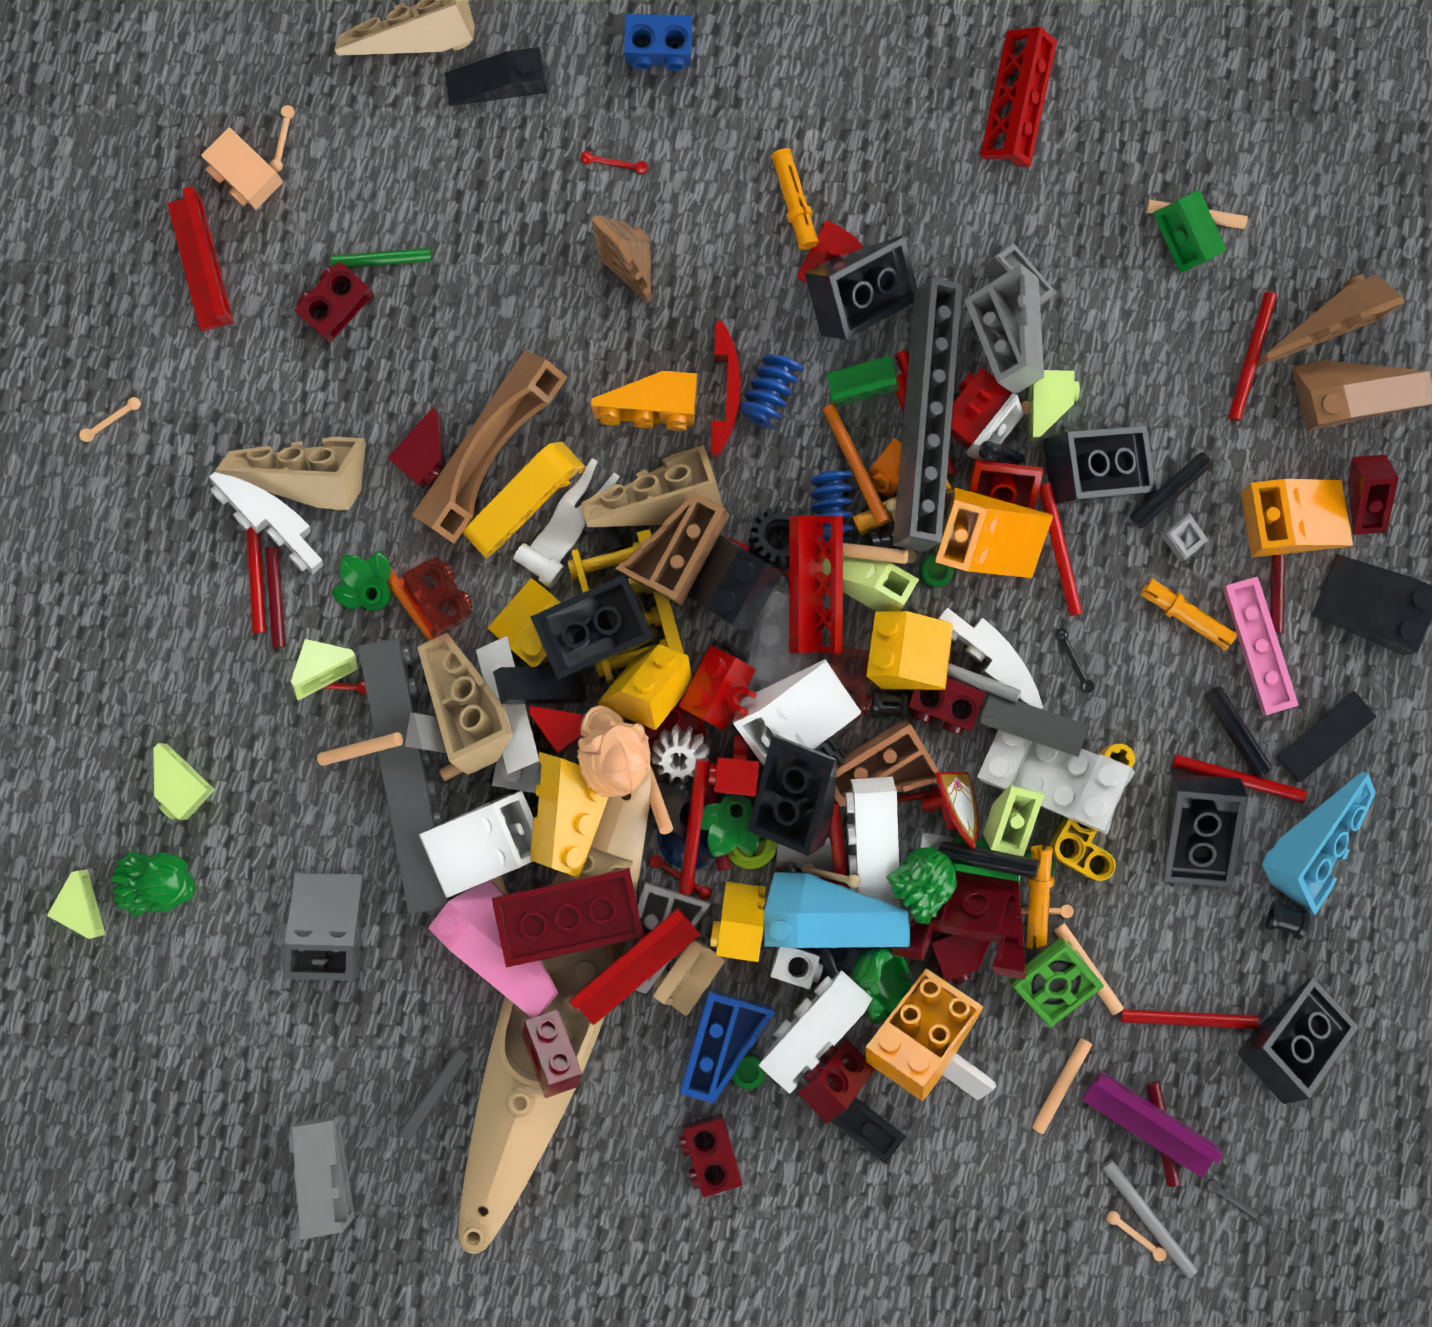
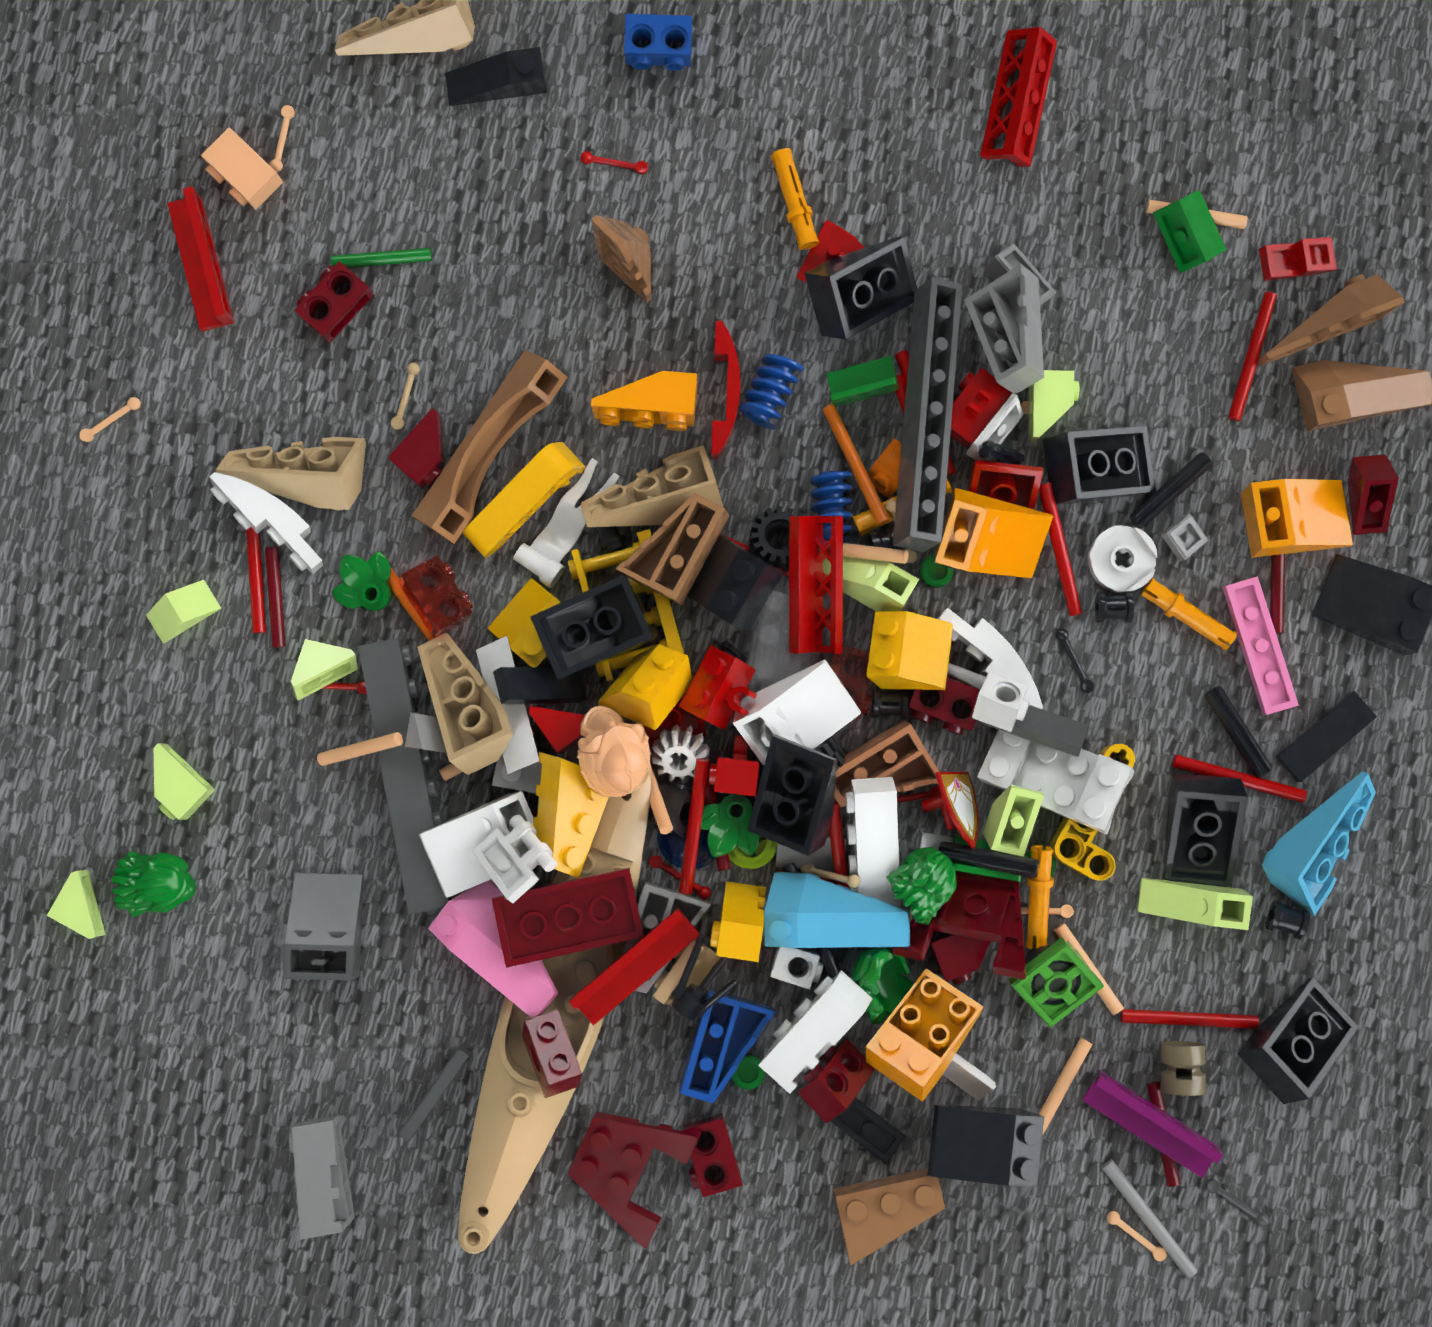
(182, 610): none -> yellowish green slope
(398, 422): none -> tan hinge
(506, 865): none -> white plate
(614, 1160): none -> dark red wing
(691, 1000): none -> black plant
(884, 1209): none -> medium nougat wedge
(986, 1145): none -> black slope
(1001, 702): none -> white brick
(1103, 557): none -> white plate
(1103, 603): none -> black bush
(1187, 1056): none -> dark tan wheel
(1196, 903): none -> yellowish green slope
(1297, 259): none -> red slope

